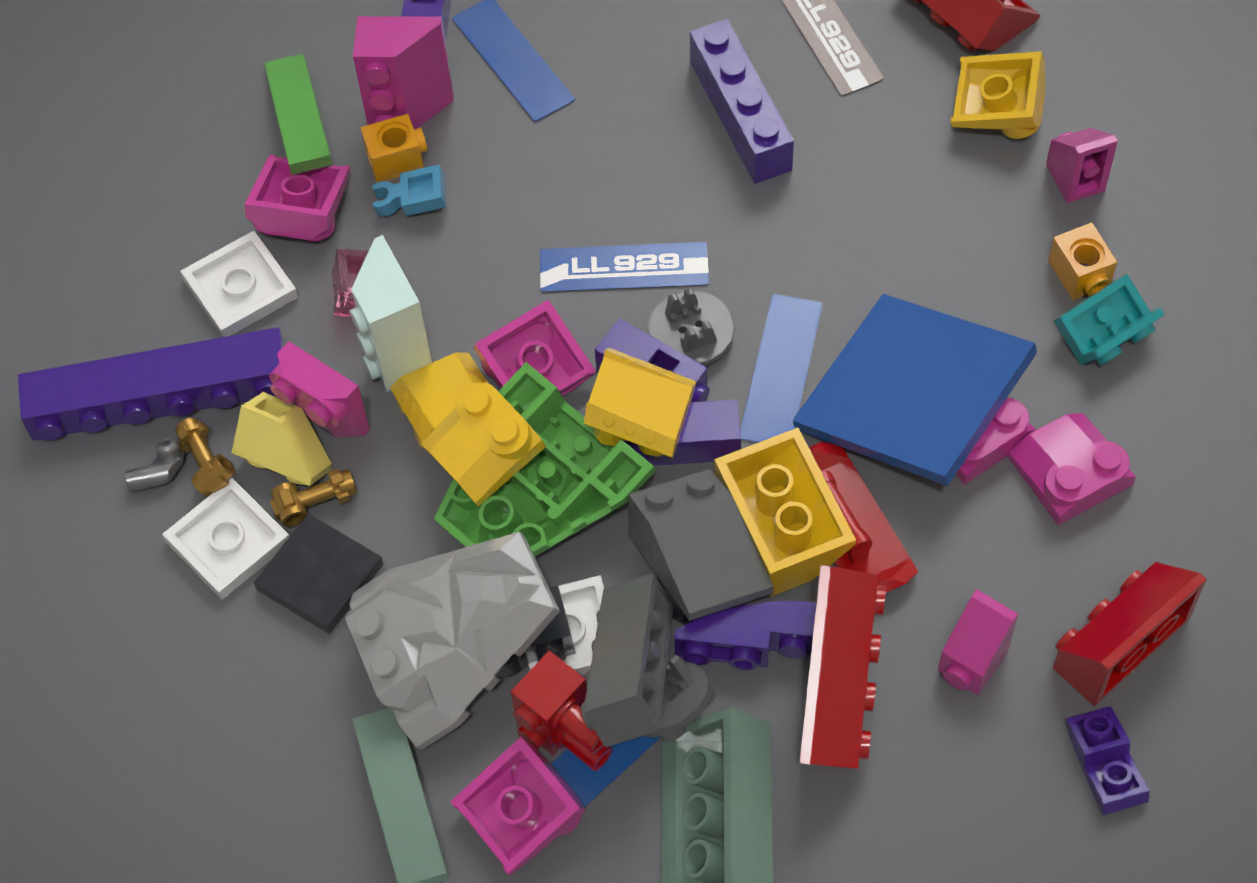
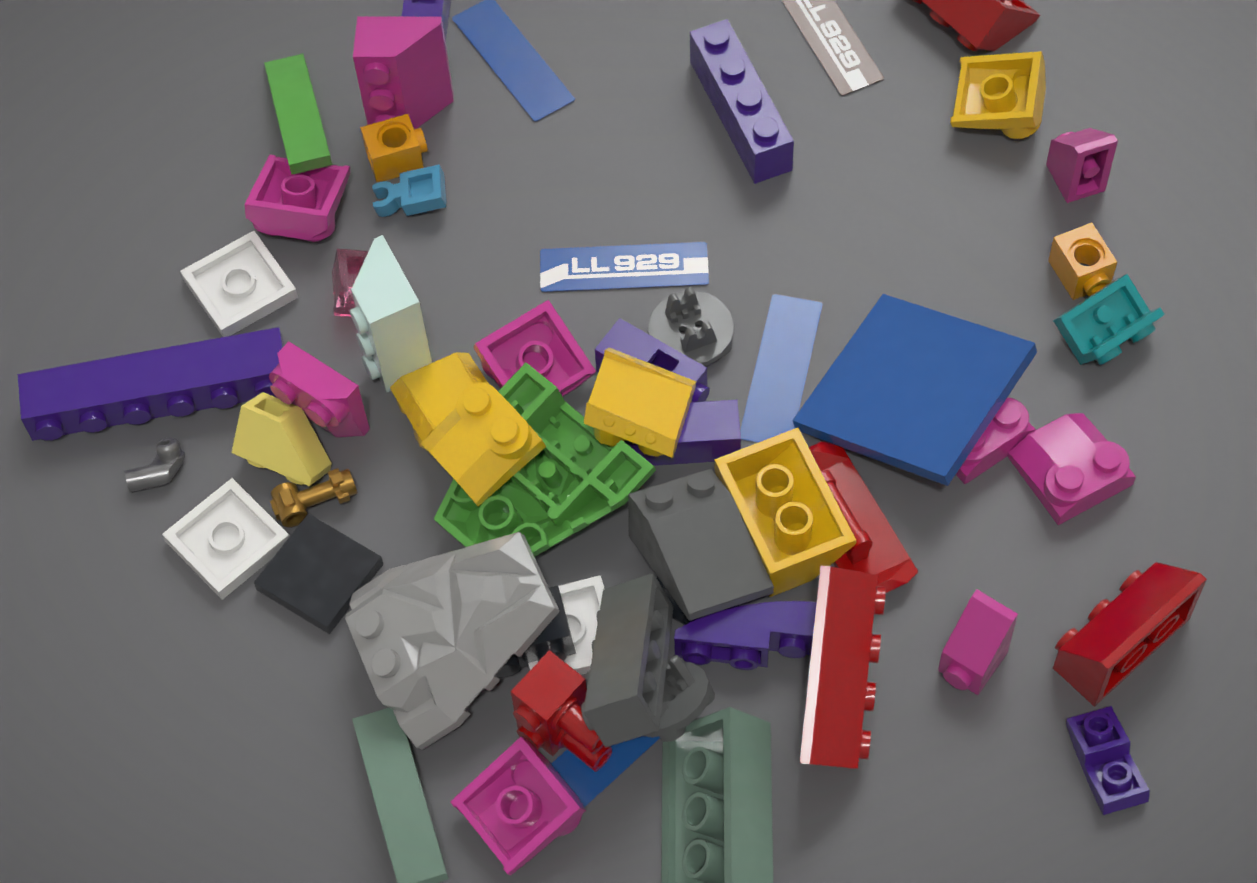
(214, 470): pearl gold bar -> none

